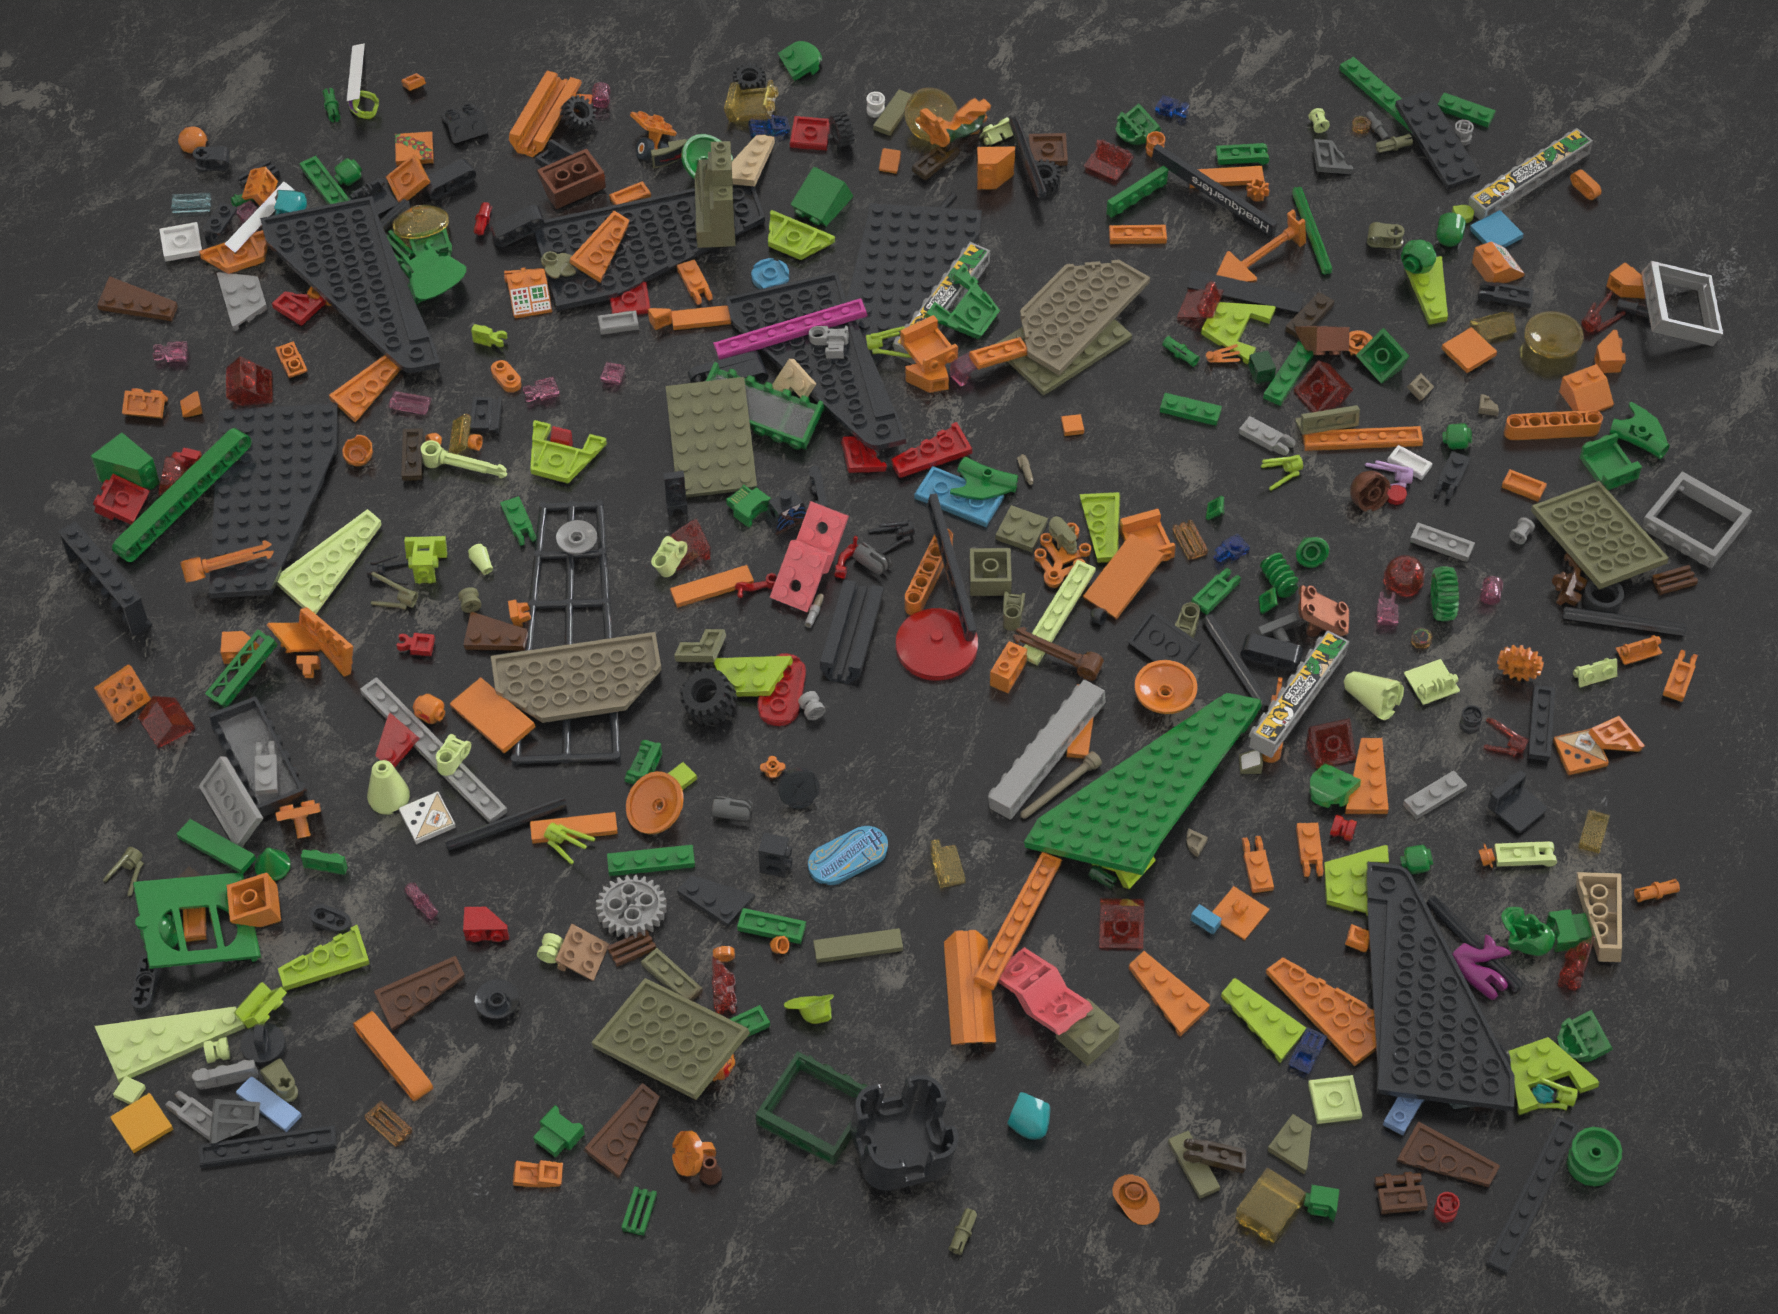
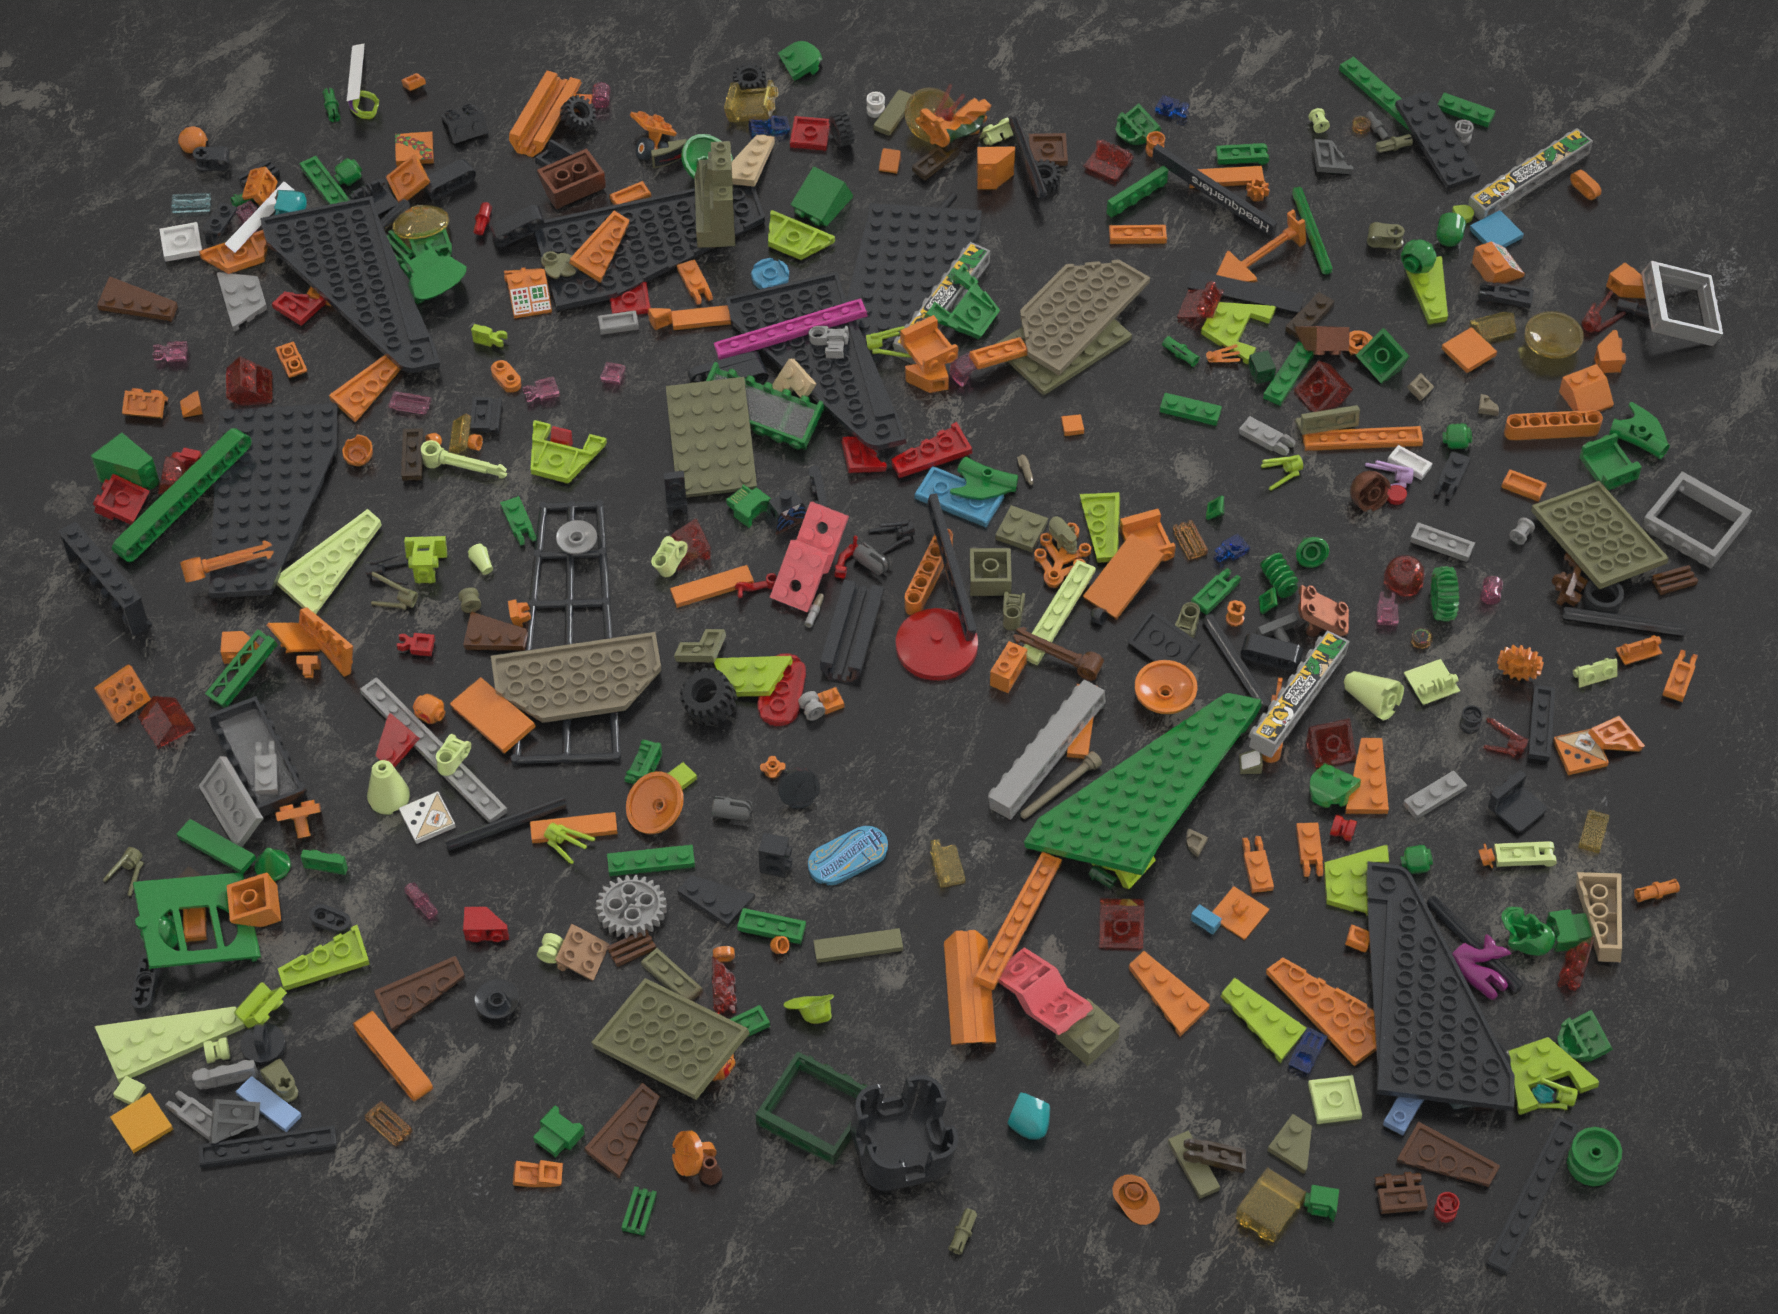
(831, 700): none -> orange tile
(946, 113): none -> clear red plant
(1235, 613): none -> orange bush

